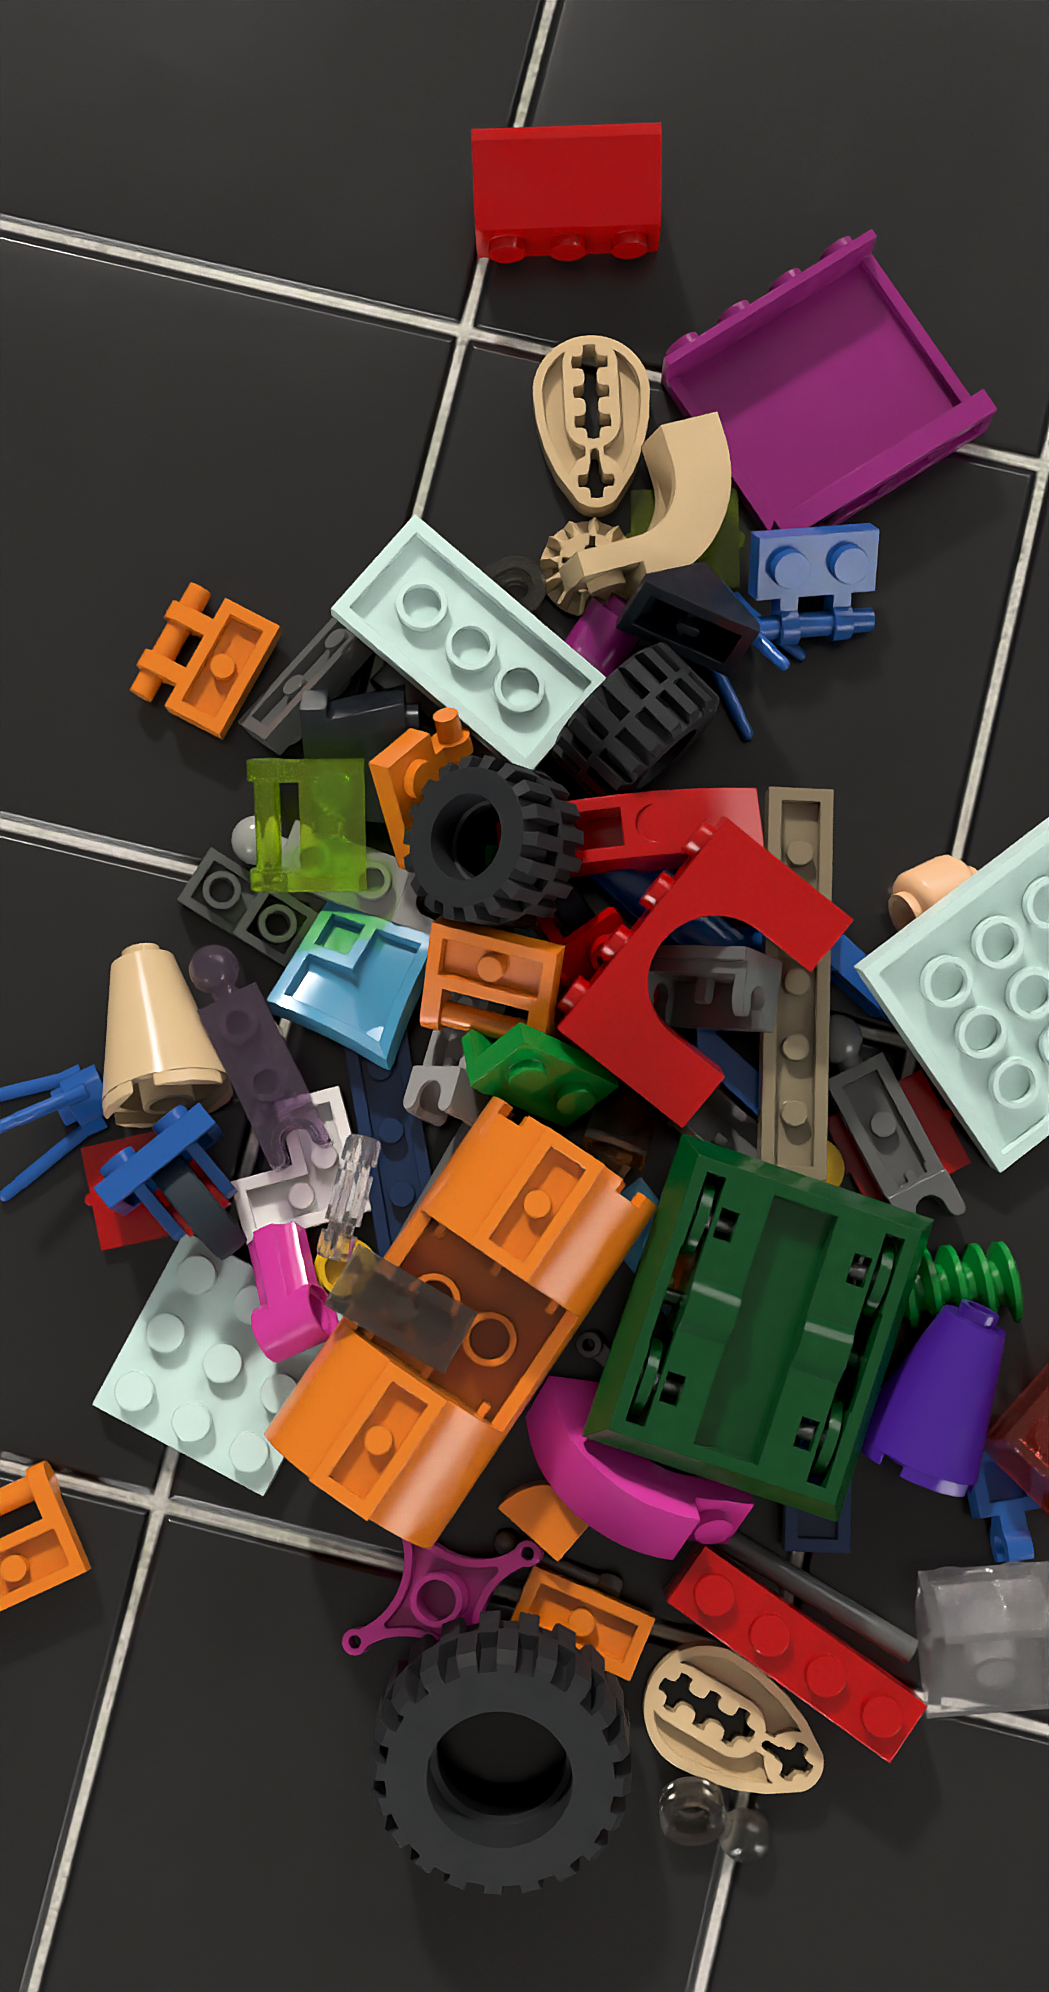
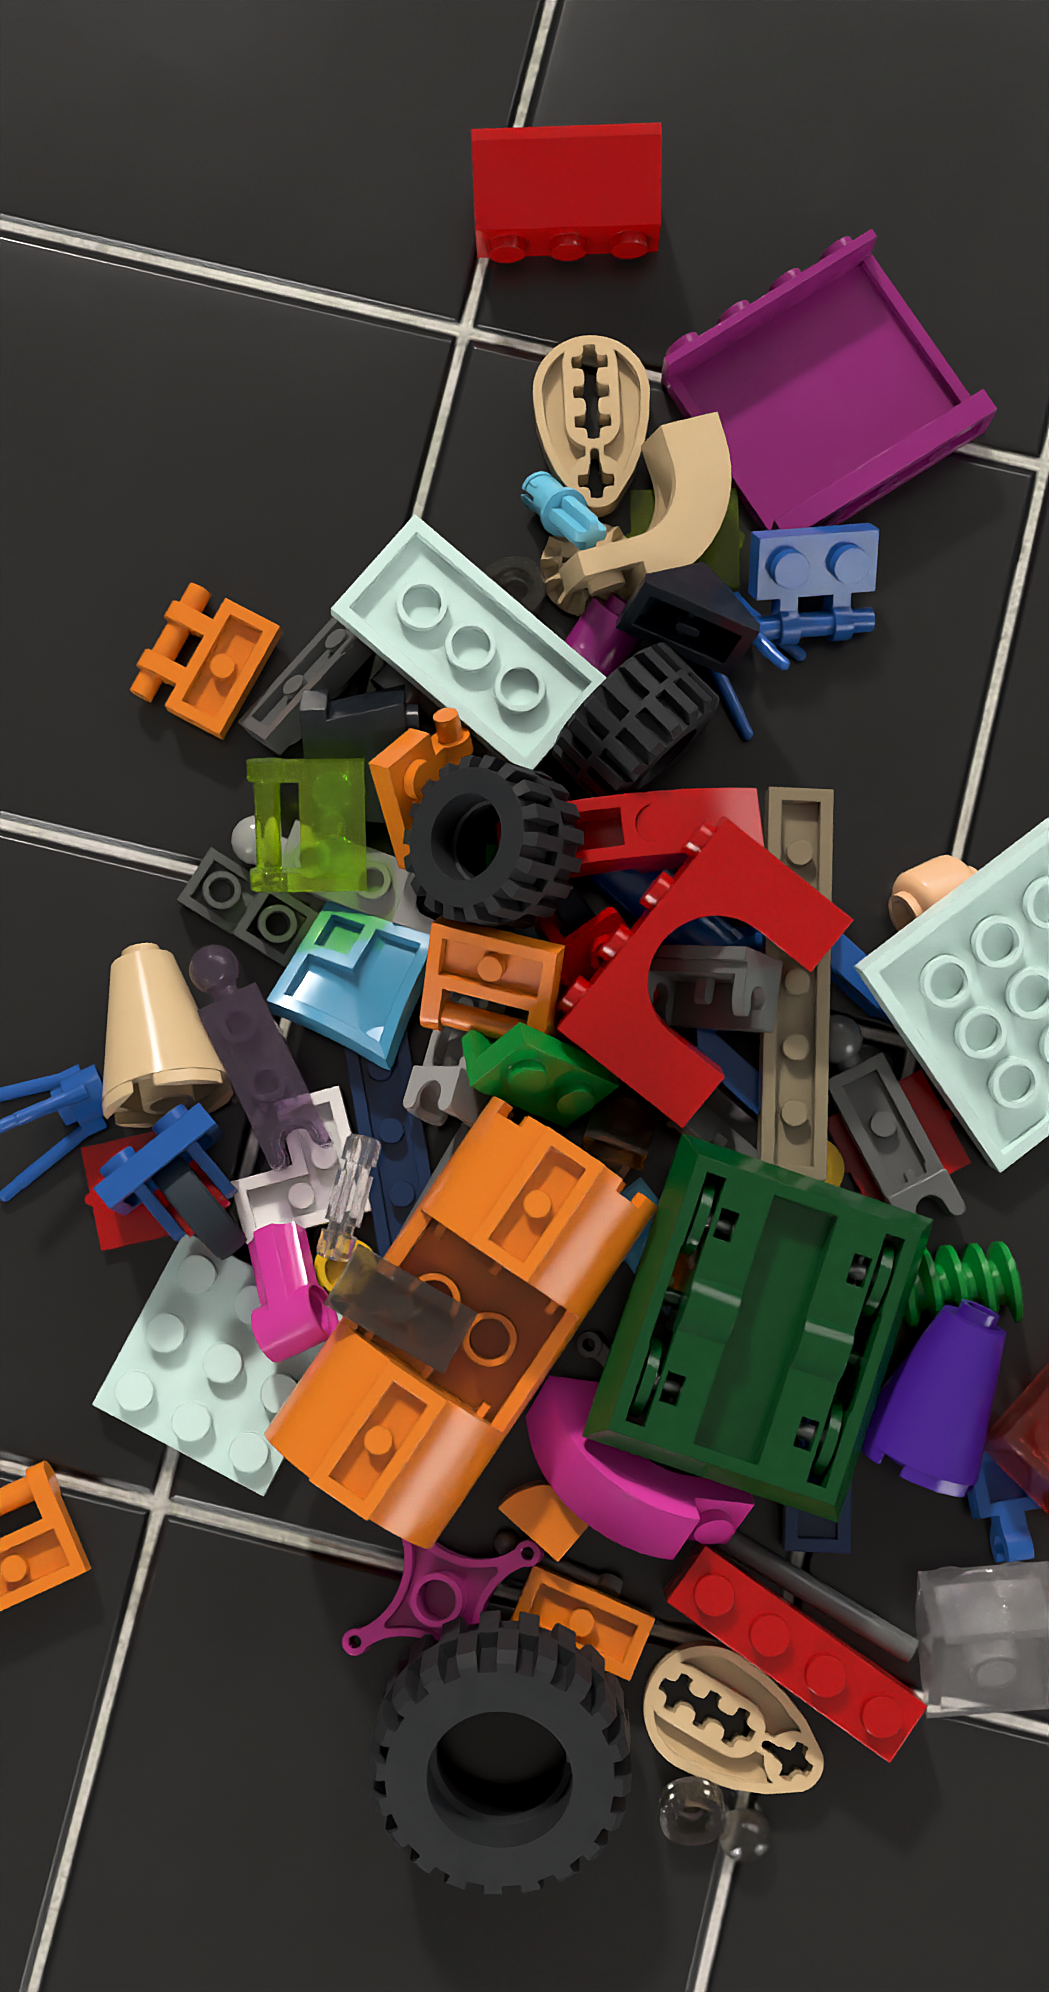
(562, 510): none -> medium azure axle

